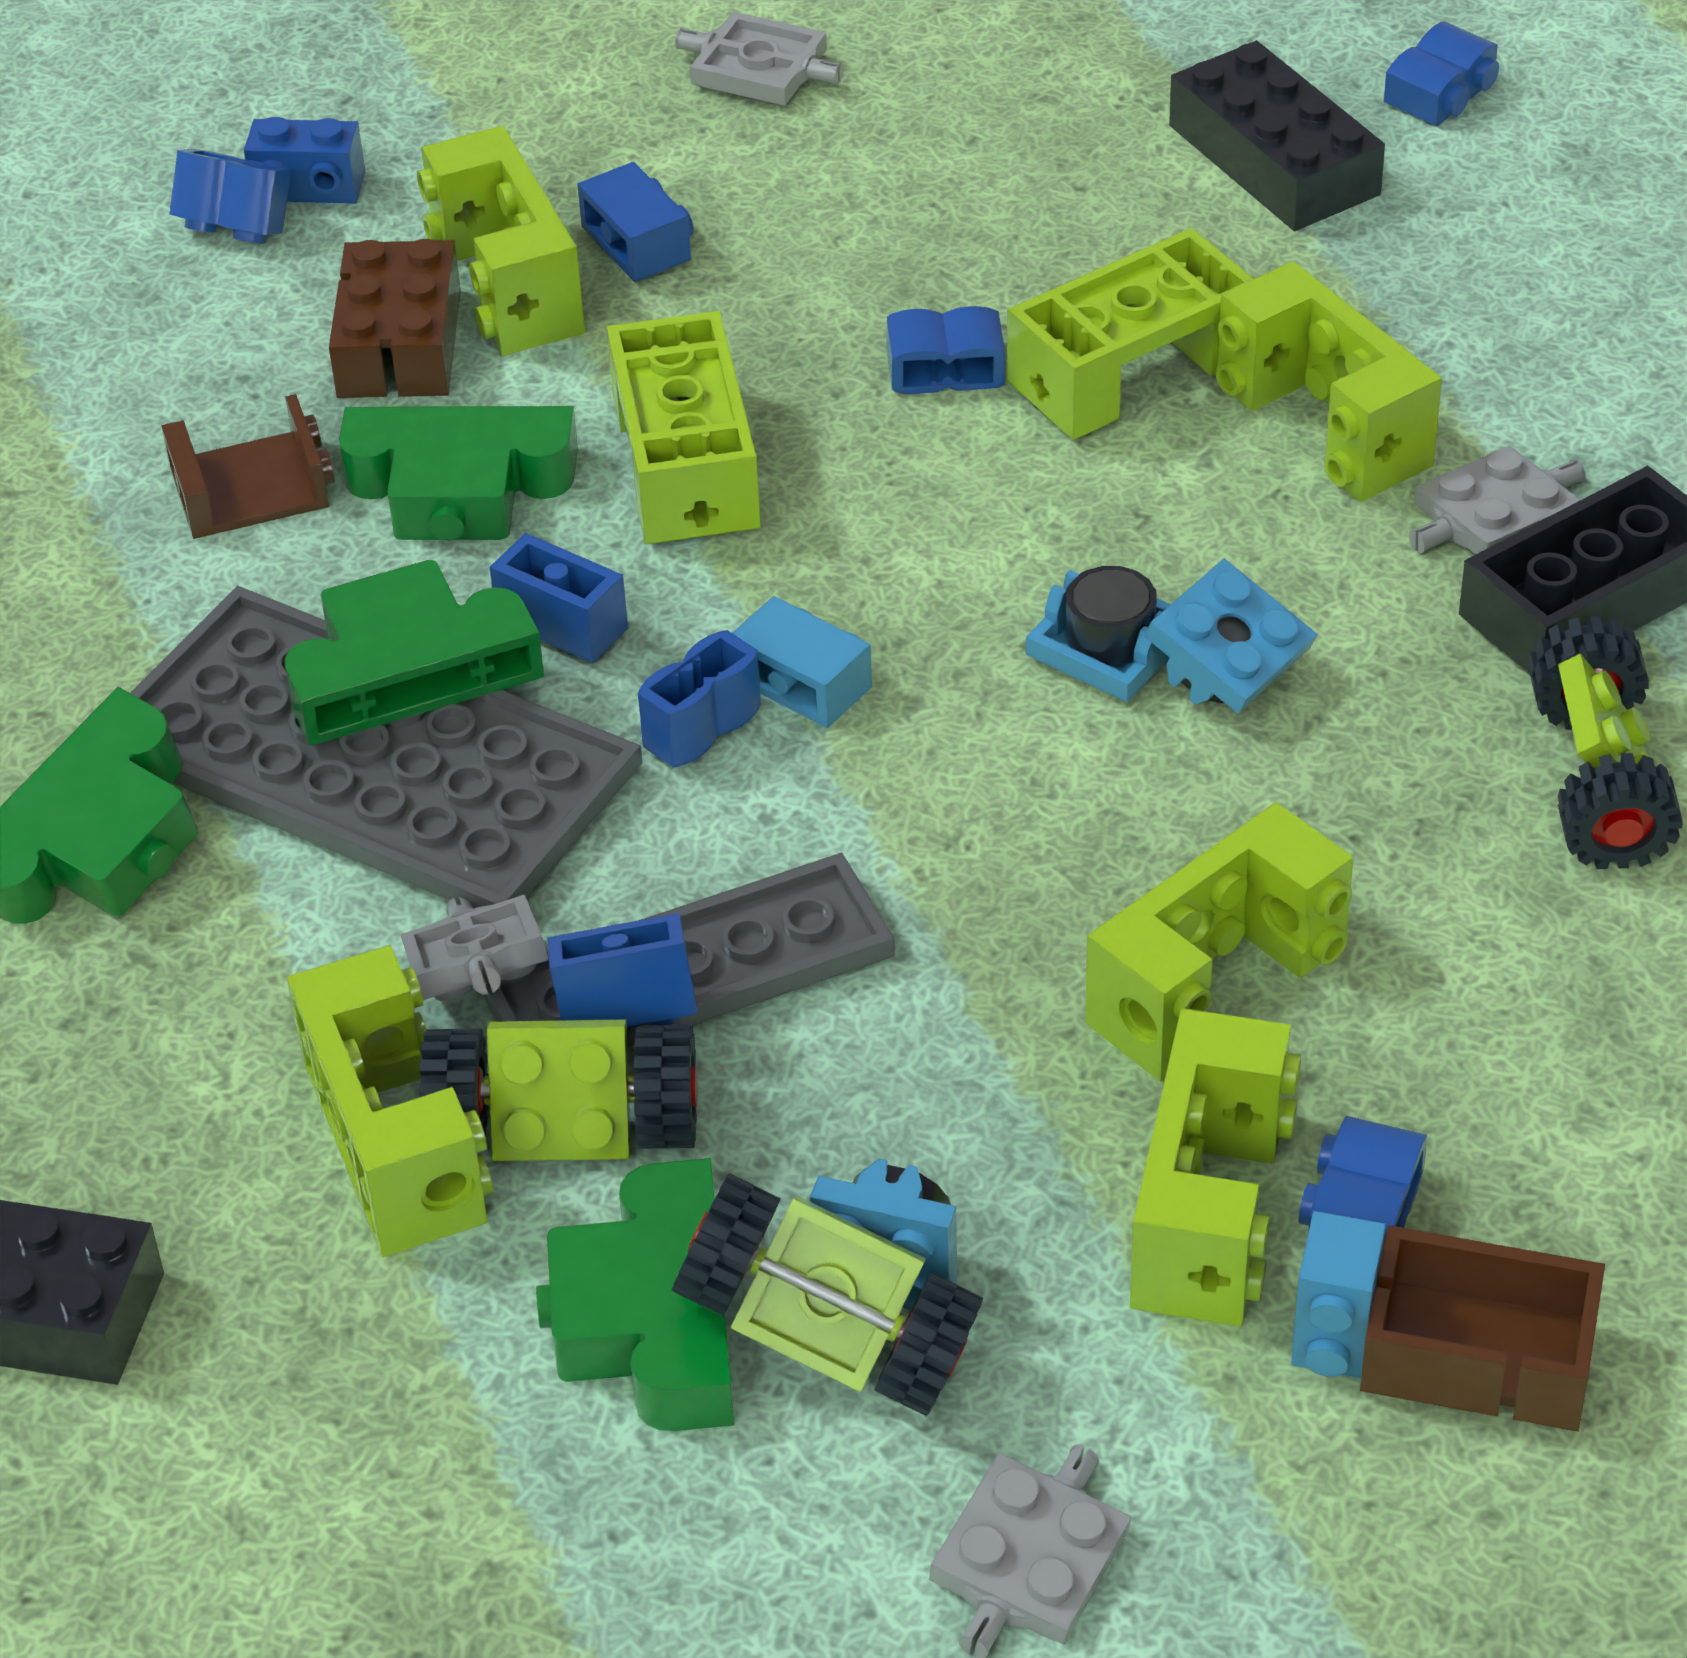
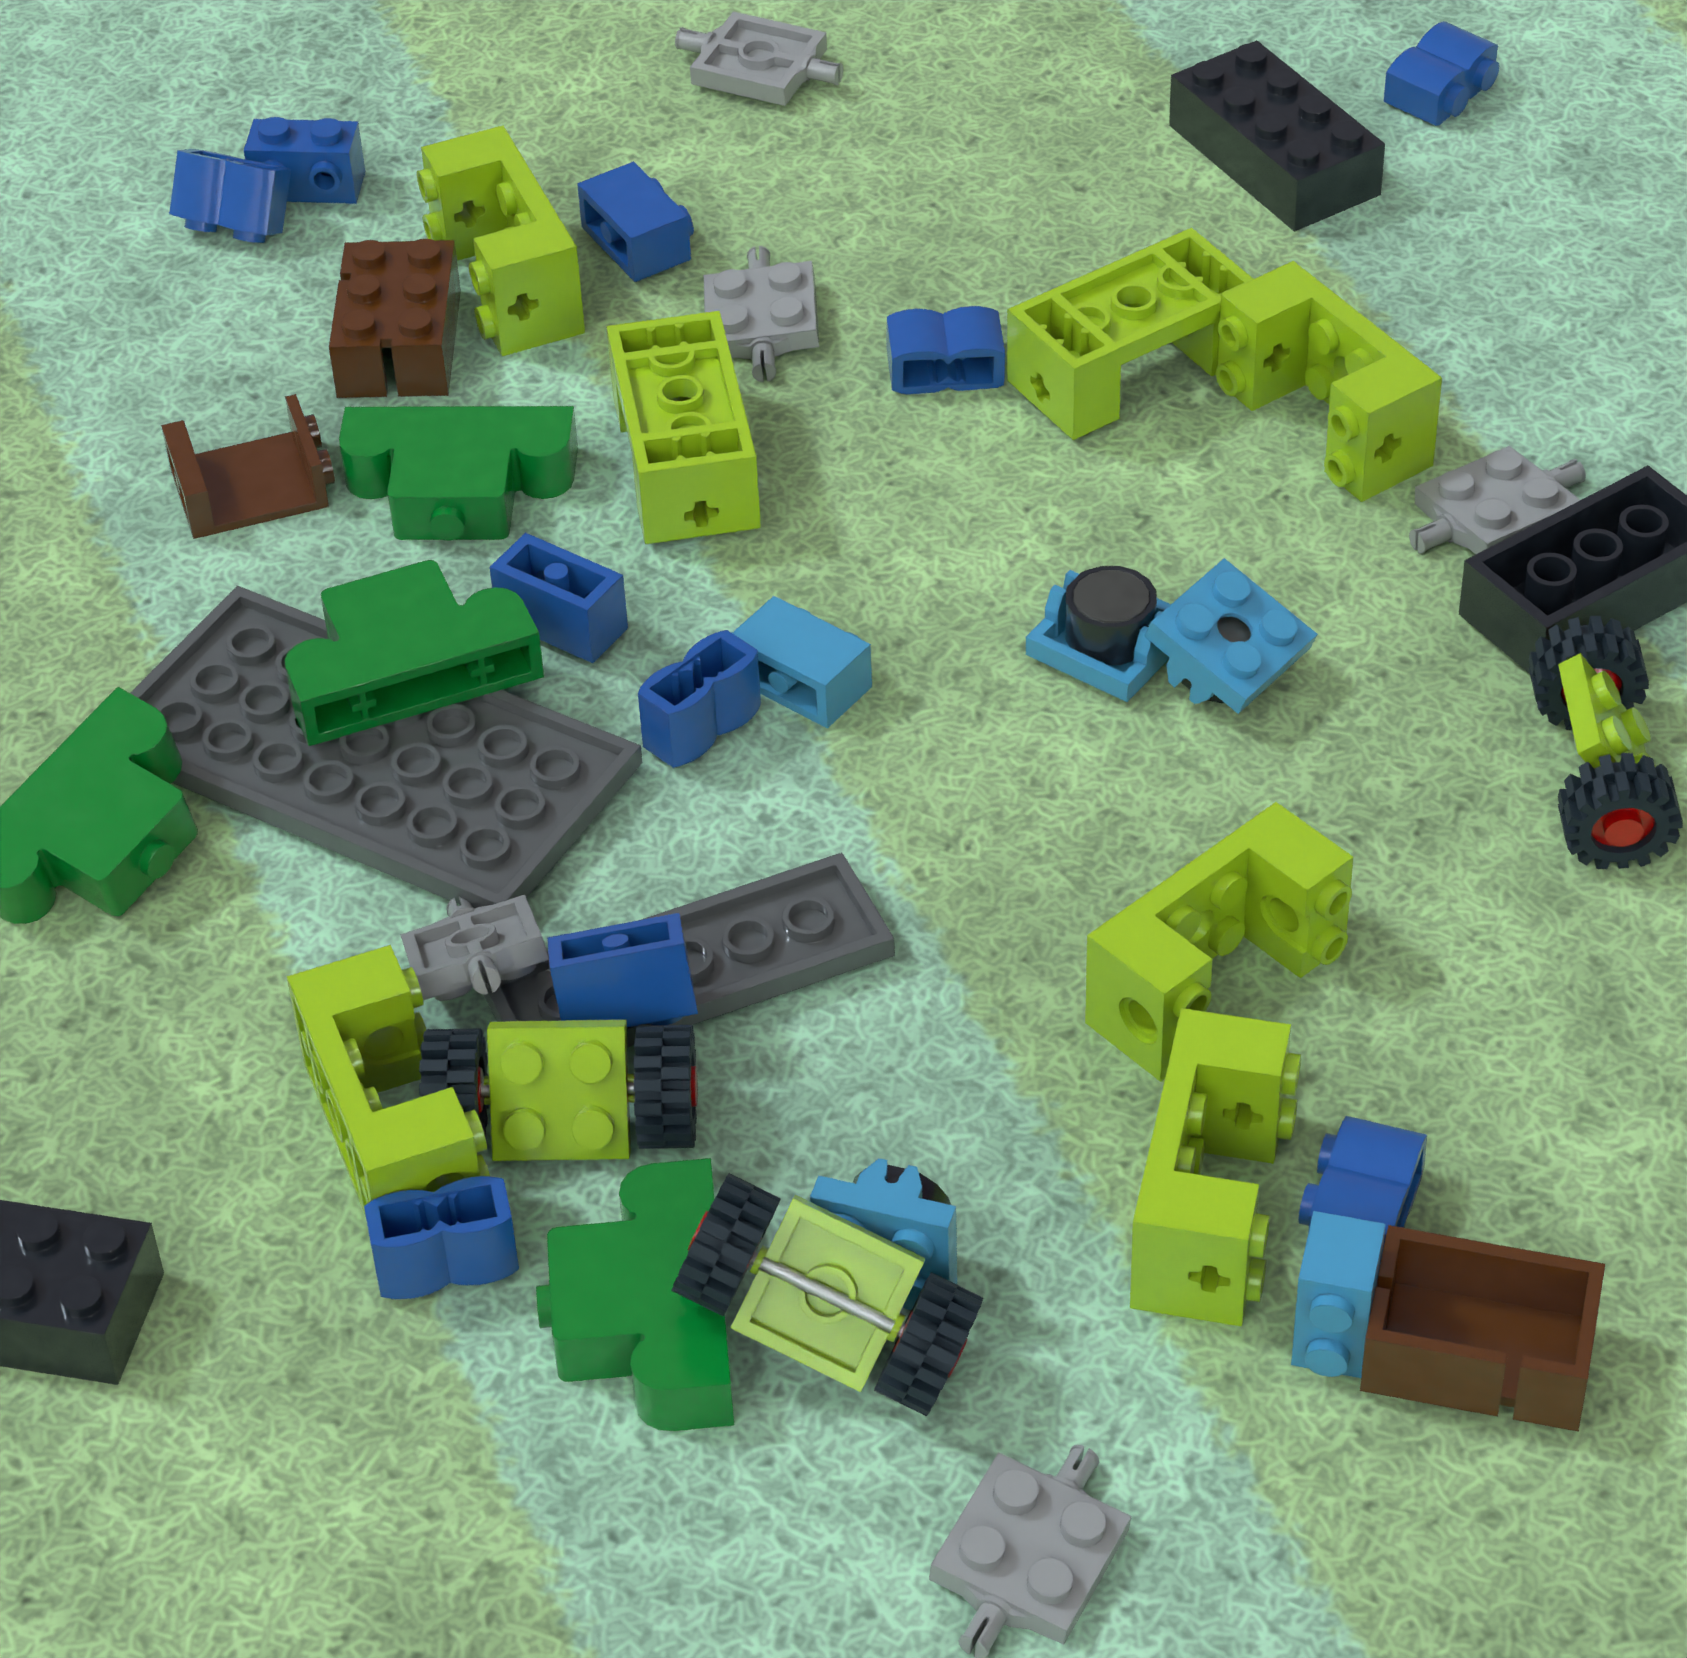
(442, 1237): none -> blue brick
(765, 309): none -> light grey plate

